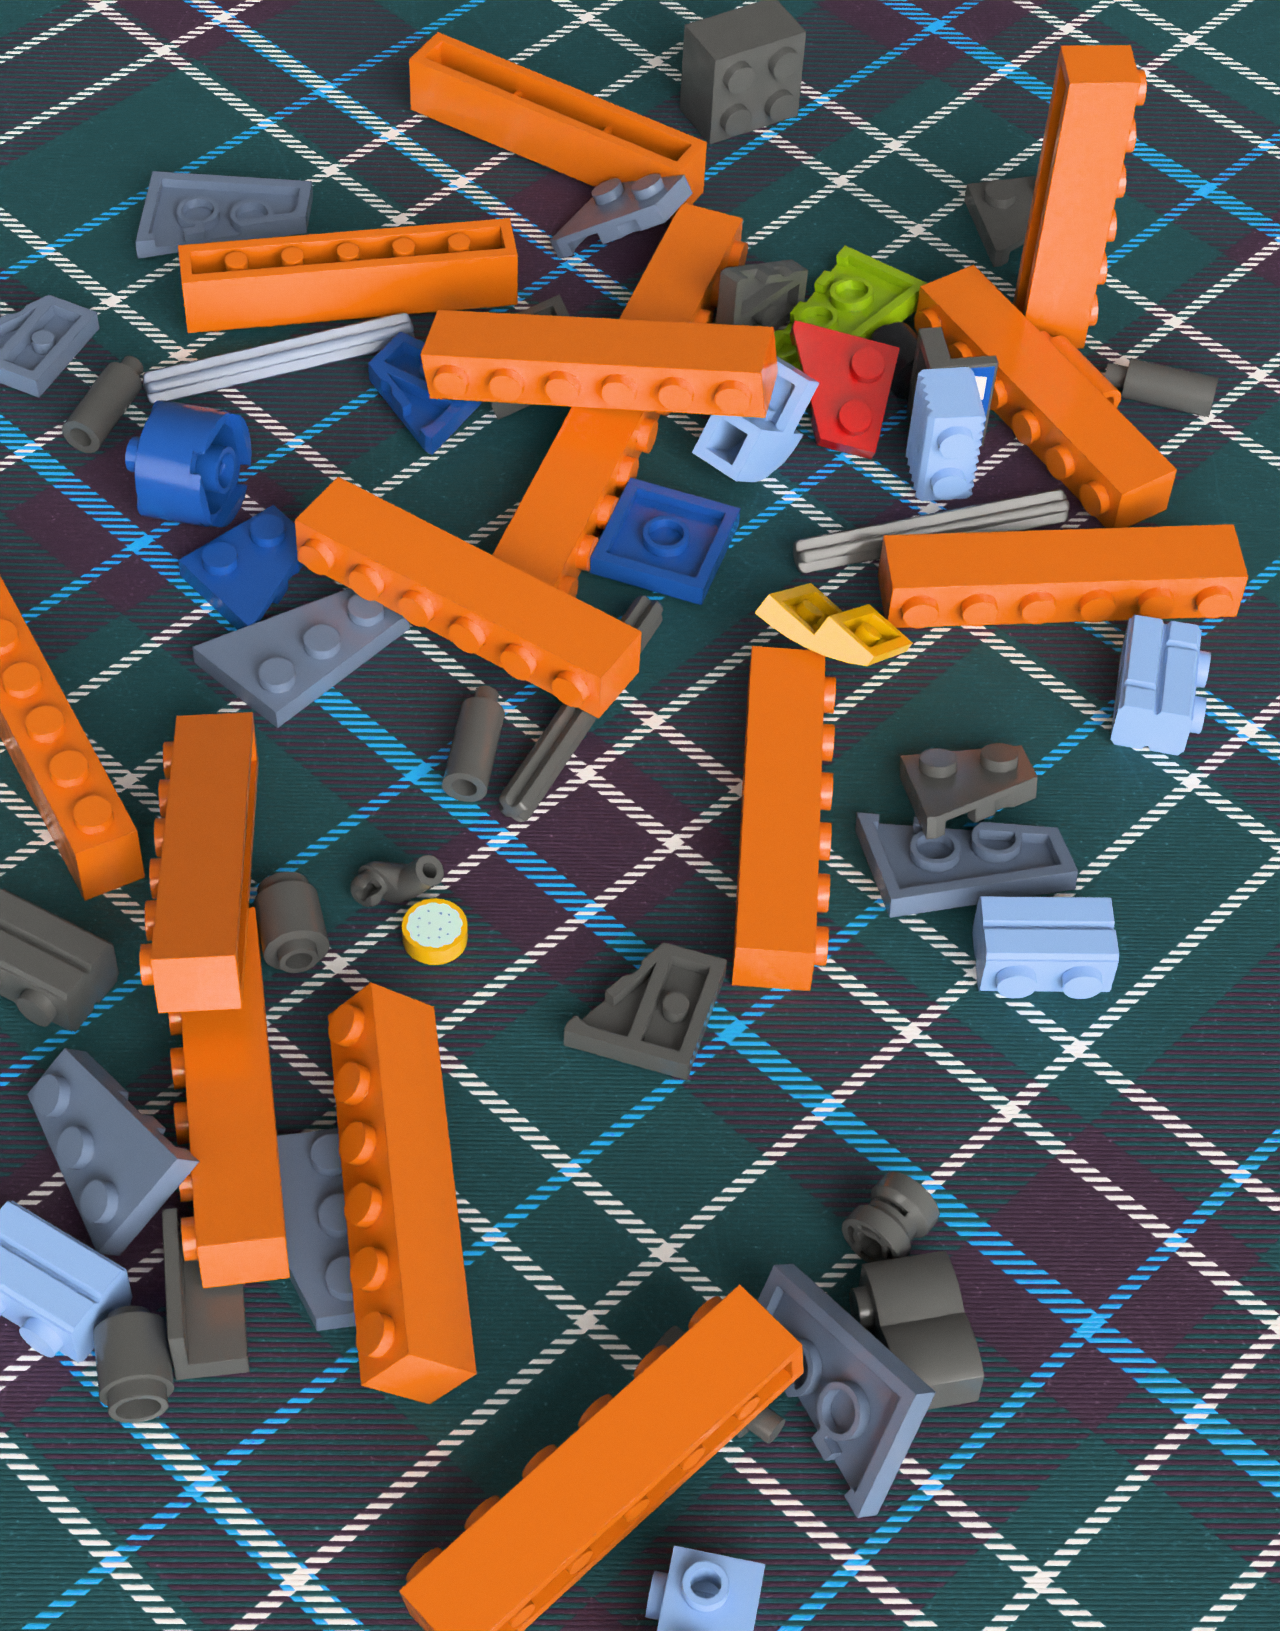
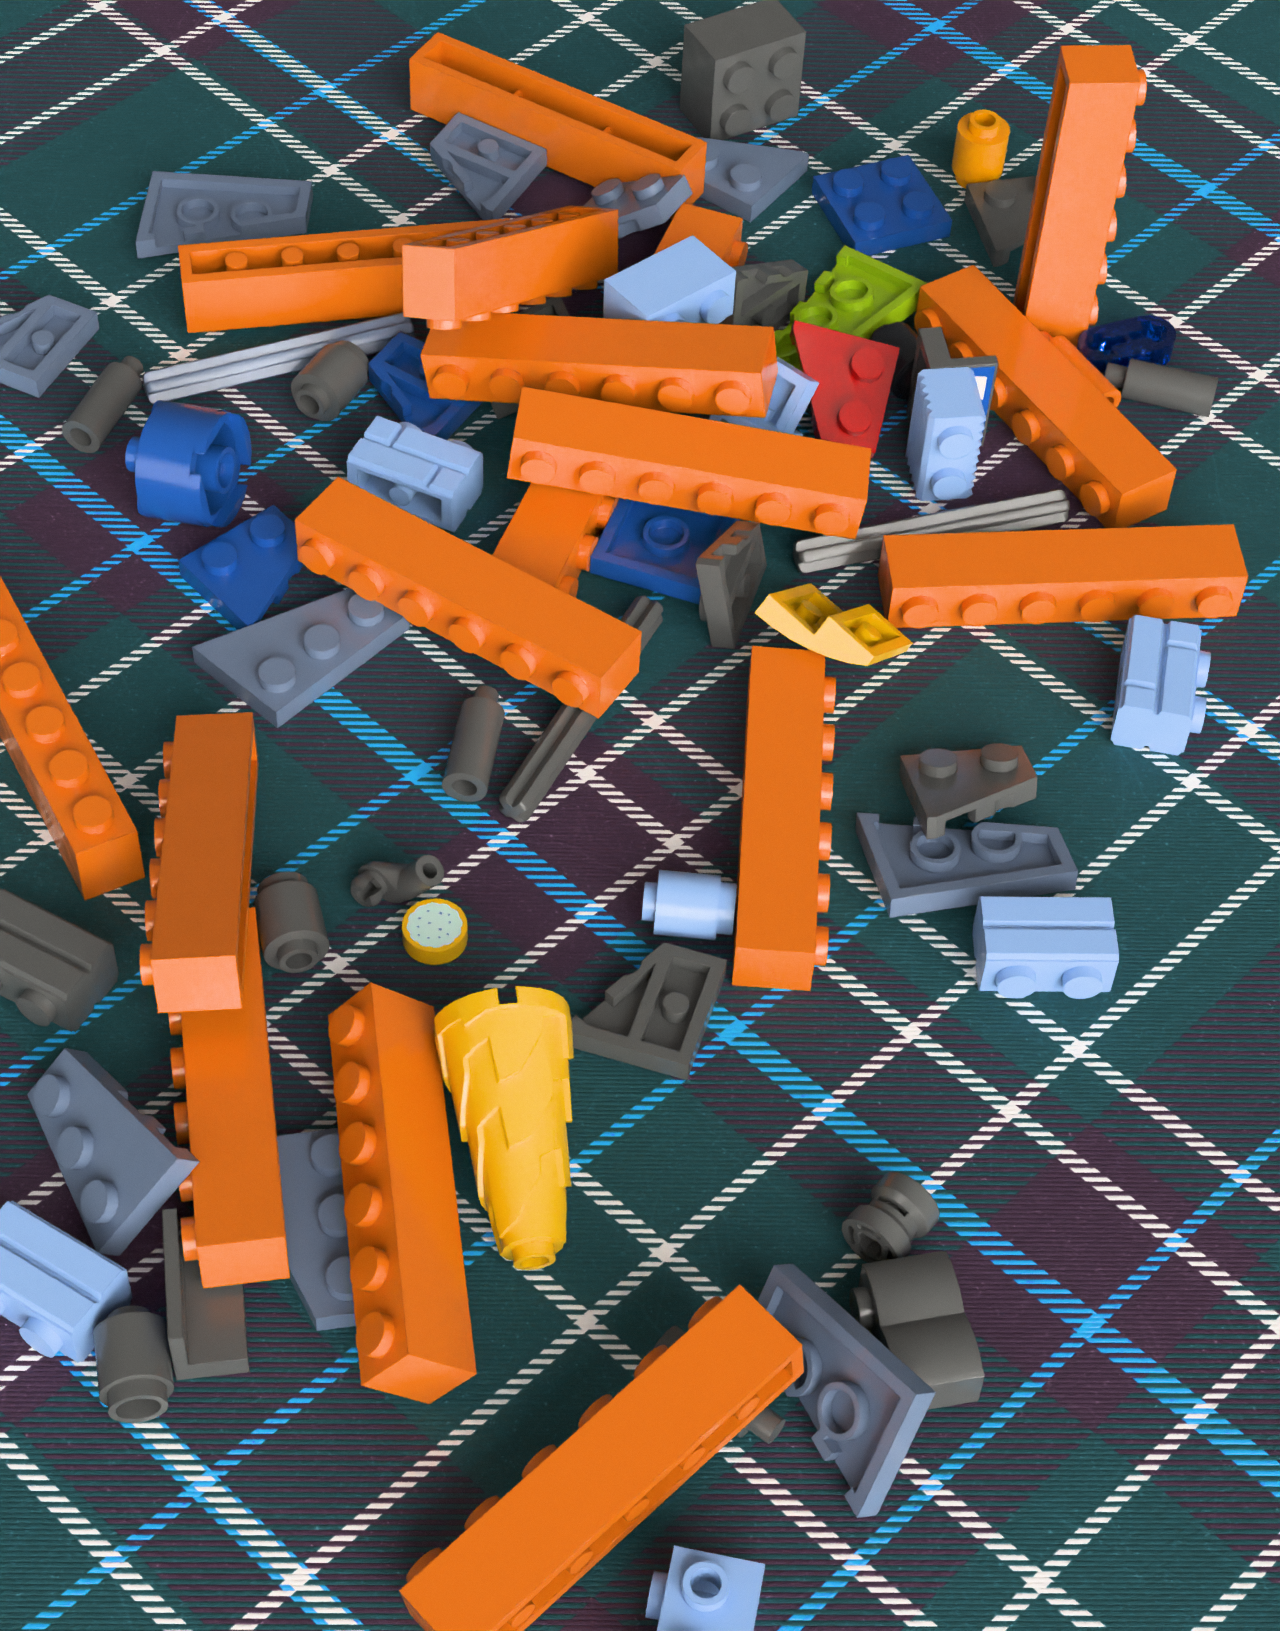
(330, 380): none -> dark grey brick
(417, 471): none -> light blue brick
(486, 164): none -> sand blue wing
(508, 265): none -> orange brick
(513, 1108): none -> yellow cone
(673, 286): none -> light blue brick
(689, 463): none -> orange brick
(689, 905): none -> light blue brick
(729, 581): none -> dark grey wing
(749, 176): none -> sand blue wing
(881, 206): none -> blue plate
(980, 147): none -> light orange brick
(1139, 338): none -> clear blue beam

